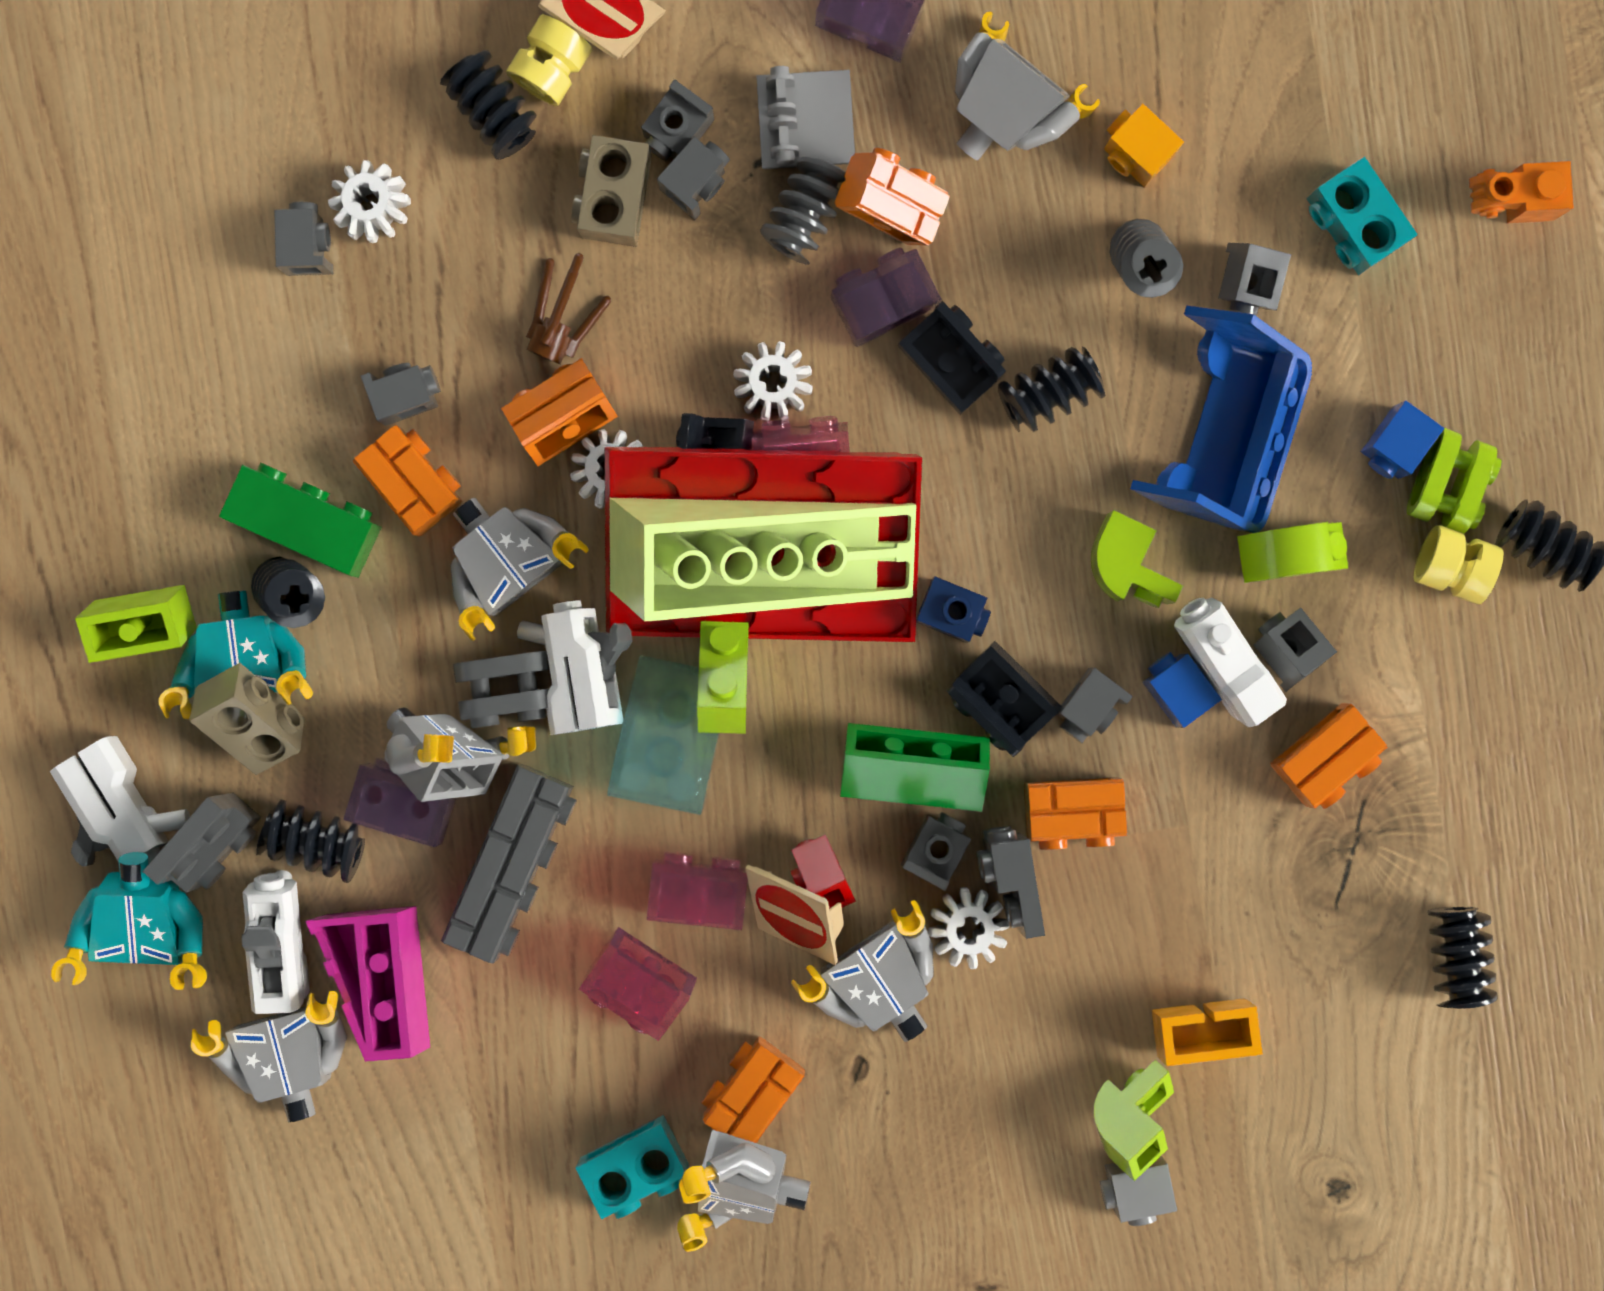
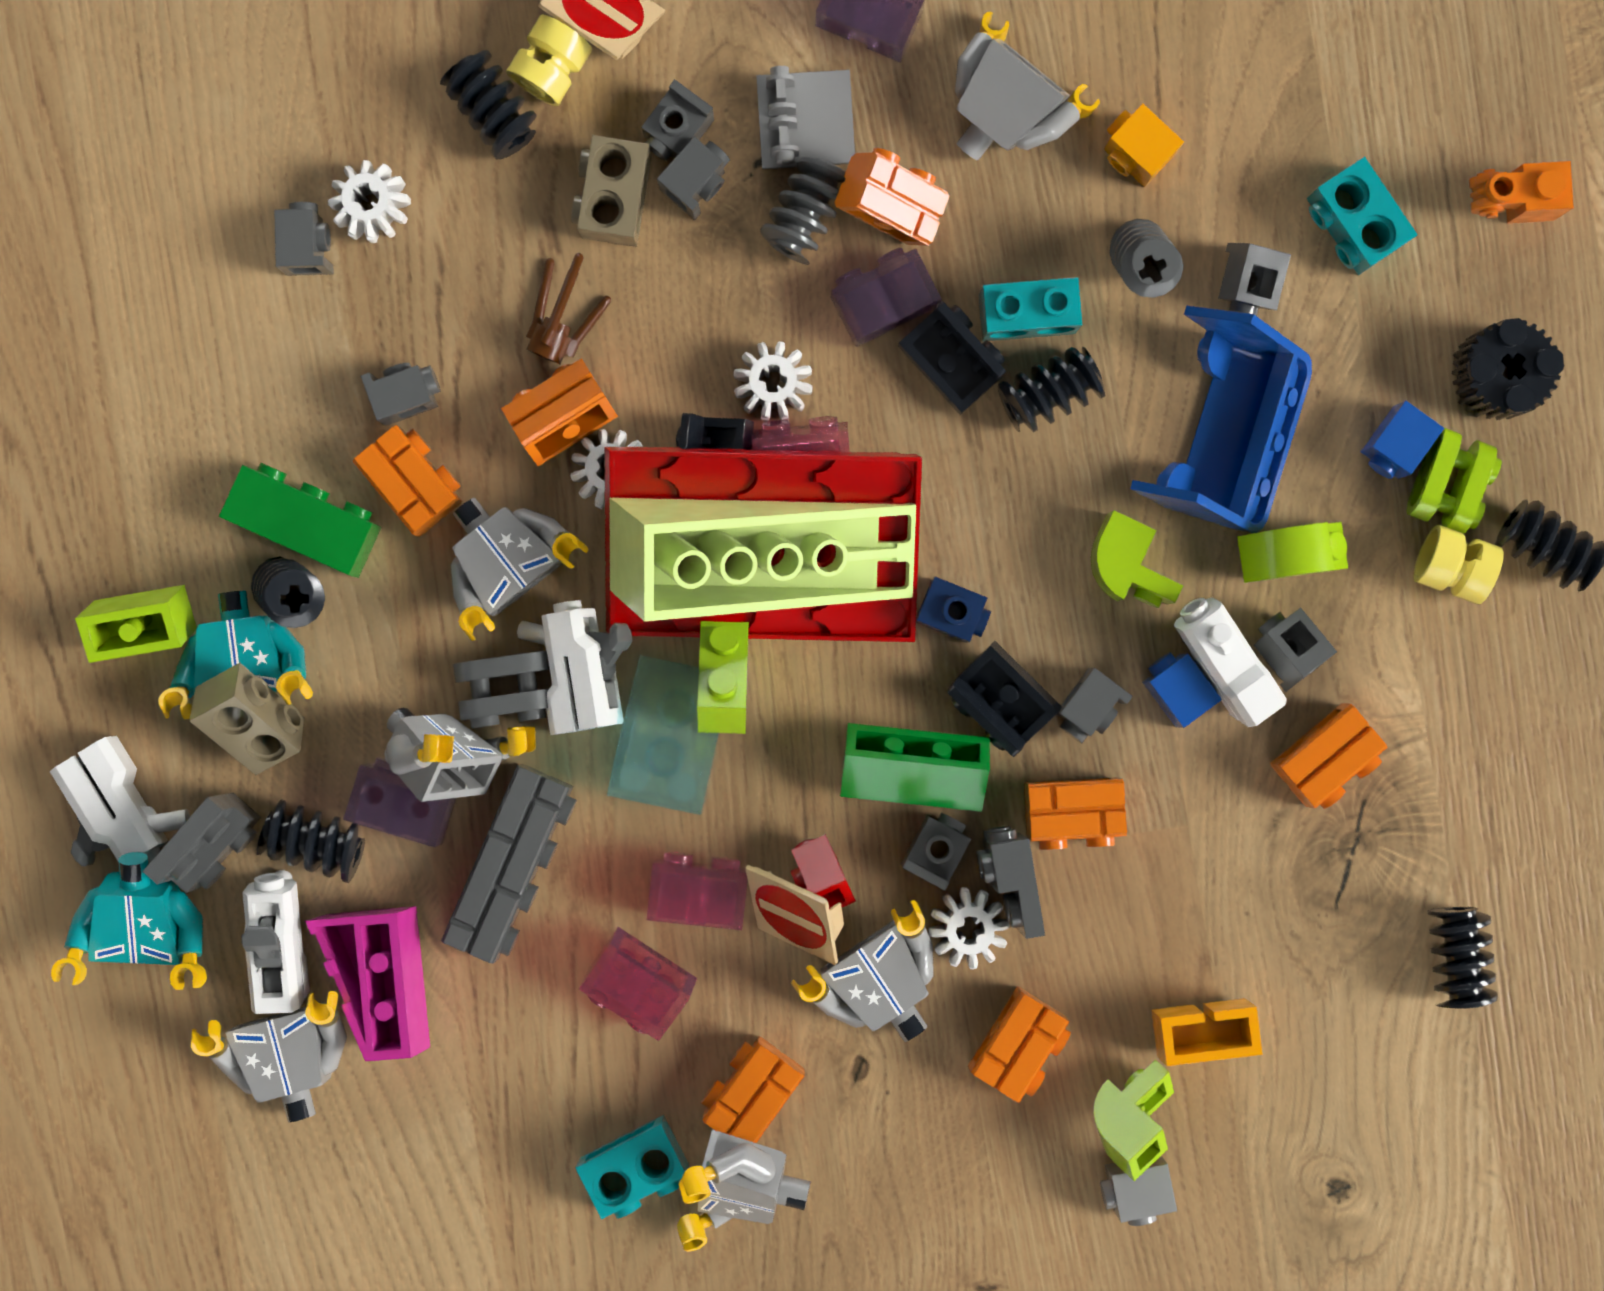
(1019, 1045): none -> orange brick
(1030, 309): none -> teal brick
(1530, 362): none -> black brick

